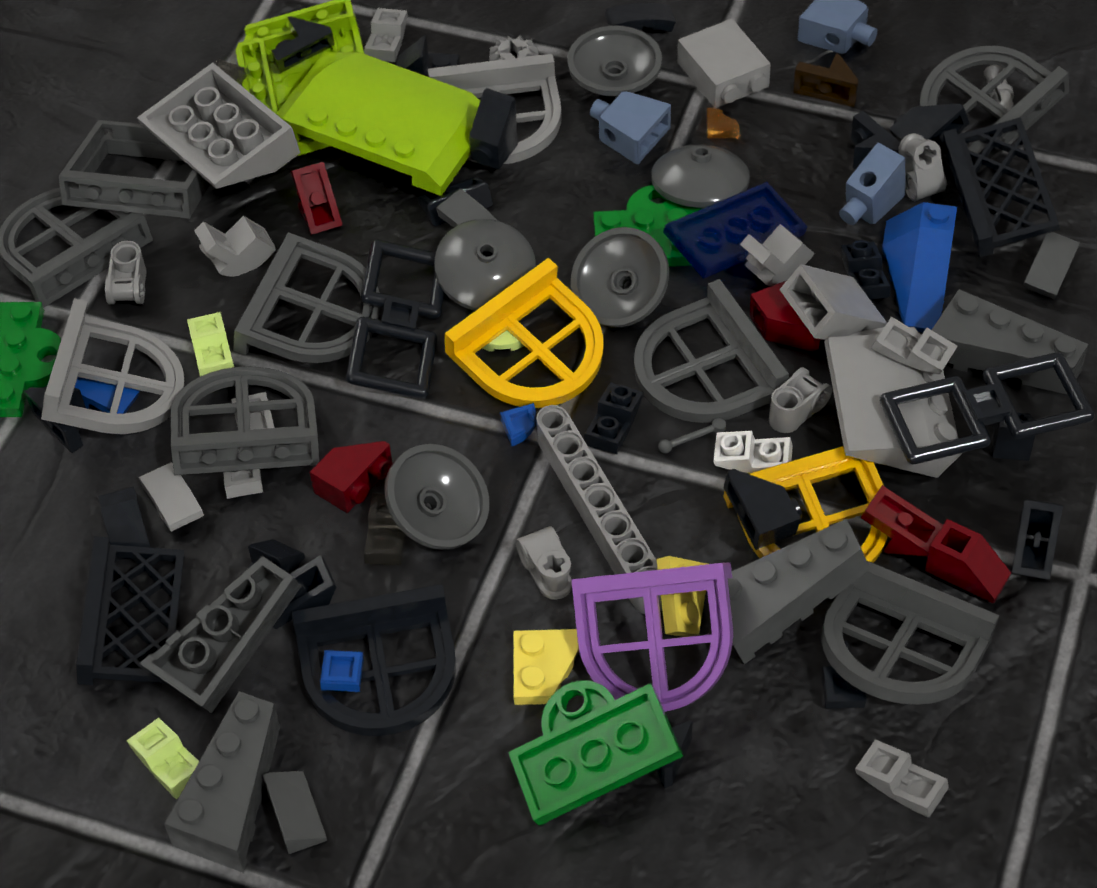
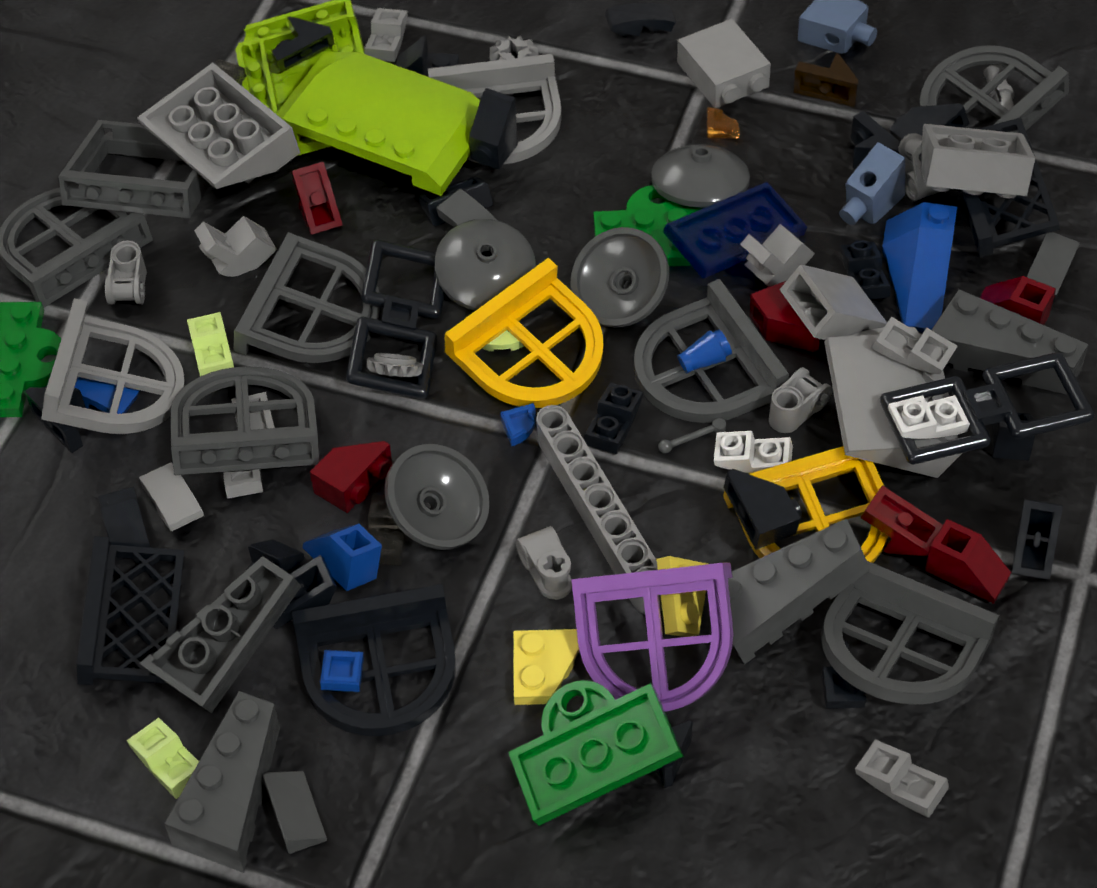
(349, 554): none -> blue slope
(394, 365): none -> light grey gear
(614, 60): dark grey dish -> none
(632, 124): sand blue torso -> none
(706, 351): none -> blue cone
(930, 419): none -> white slope
(976, 161): none -> light grey slope
(1022, 297): none -> dark red slope

